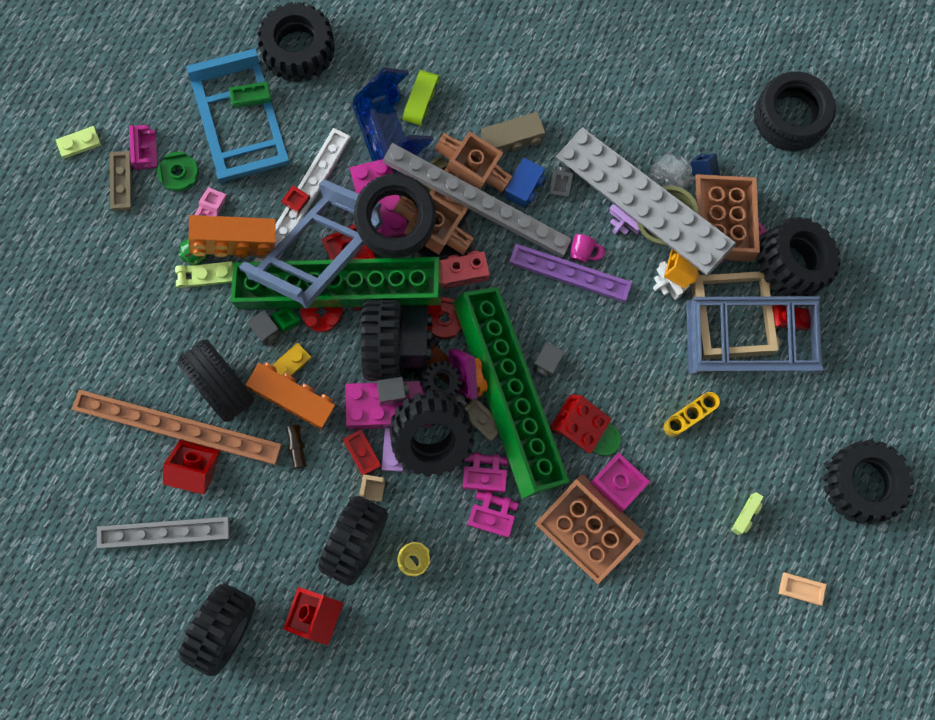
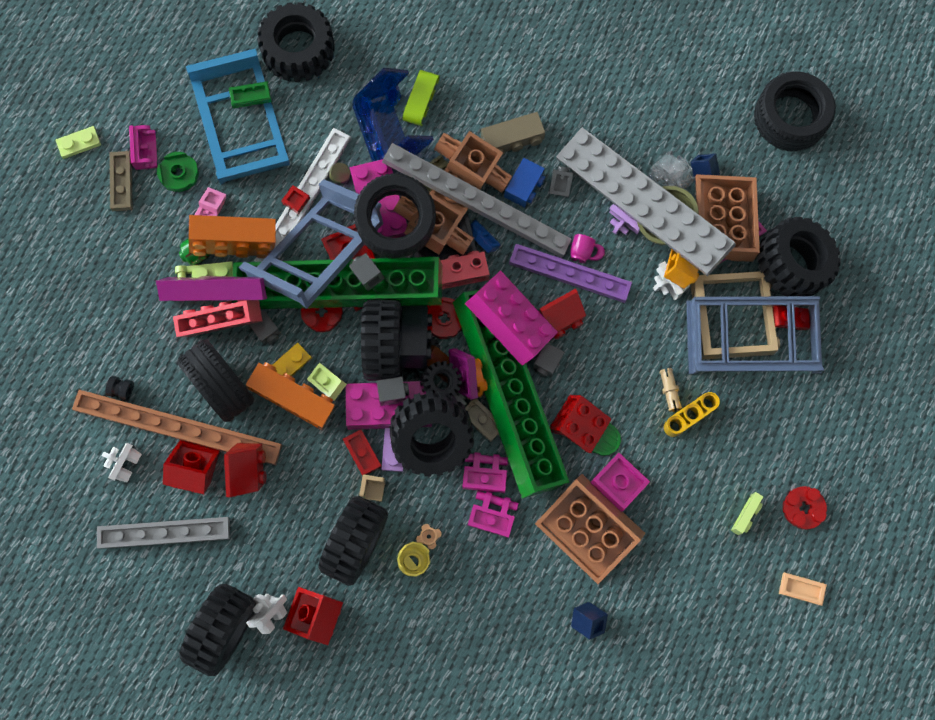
(118, 472): none -> white hips
(119, 388): none -> black wheel
(211, 288): none -> magenta slope
(217, 318): none -> coral brick
(244, 469): none -> red slope
(265, 609): none -> white hips
(285, 319): green plate -> none
(296, 446): dark brown pin -> none
(326, 381): none -> yellowish green plate
(339, 173): none -> olive tile
(366, 271): none -> dark grey brick
(427, 530): none -> light nougat plate
(484, 238): none -> blue tile
(511, 318): none -> dark pink brick
(564, 313): none -> red slope
(589, 620): none -> dark blue panel
(670, 390): none -> tan pin
(798, 518): none -> red plate
(895, 477): black tyre -> none

